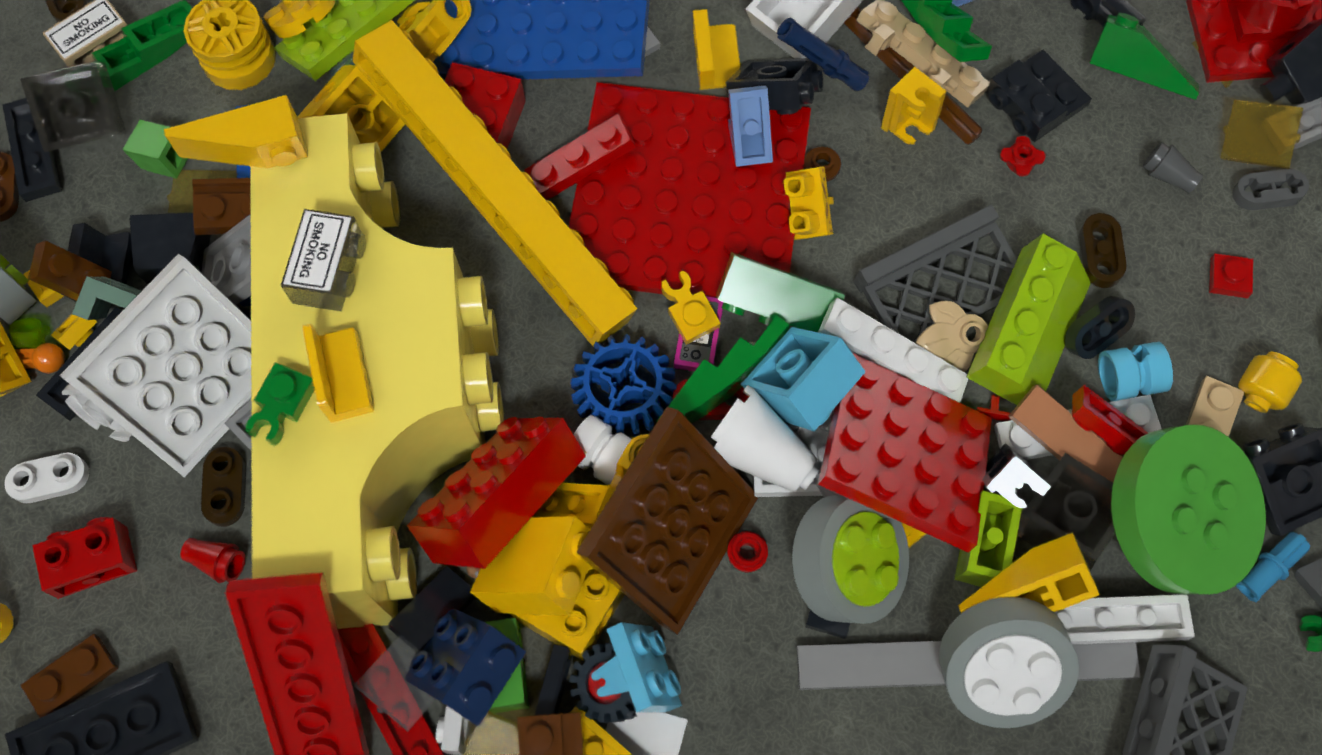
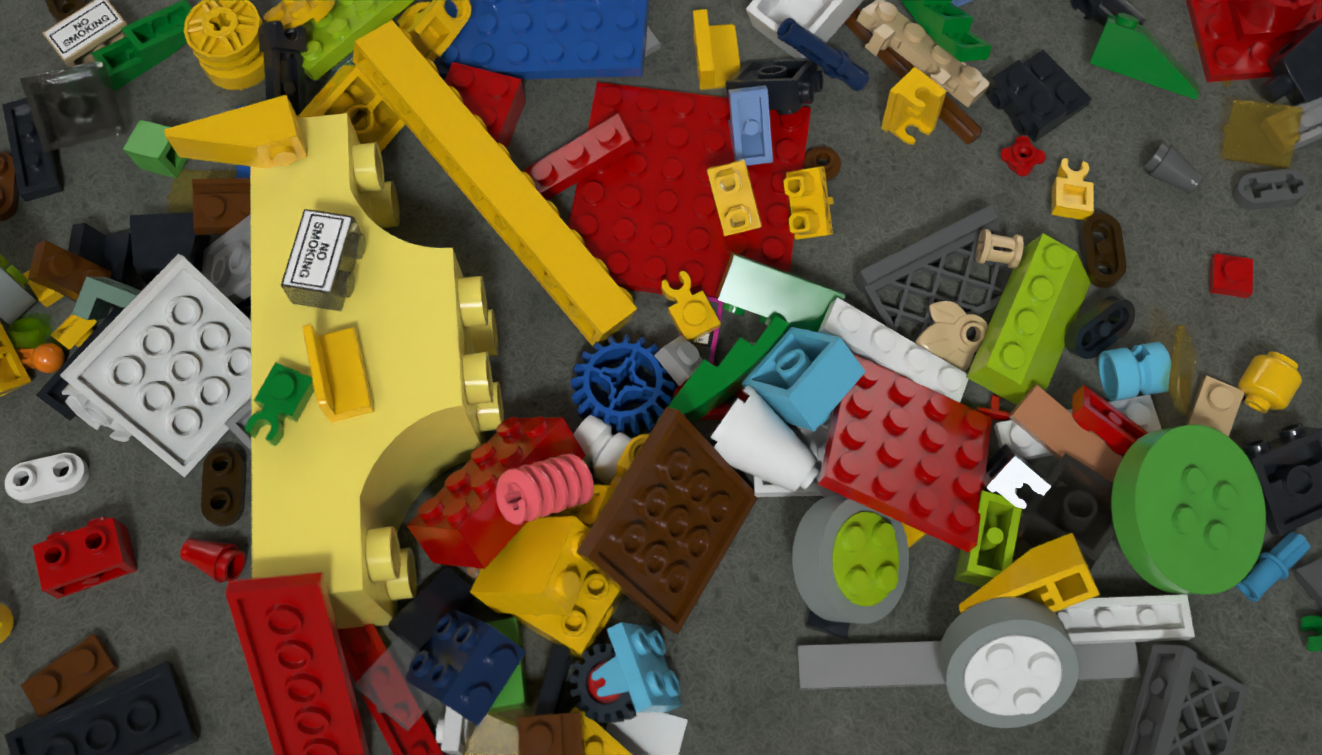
(284, 62): none -> black plate
(544, 488): none -> coral piece
(679, 359): none -> light grey plate
(734, 197): none -> yellow hips
(750, 539): red plate -> none
(1012, 245): none -> tan bush
(1071, 194): none -> yellow plate
(1182, 370): none -> clear yellow piece

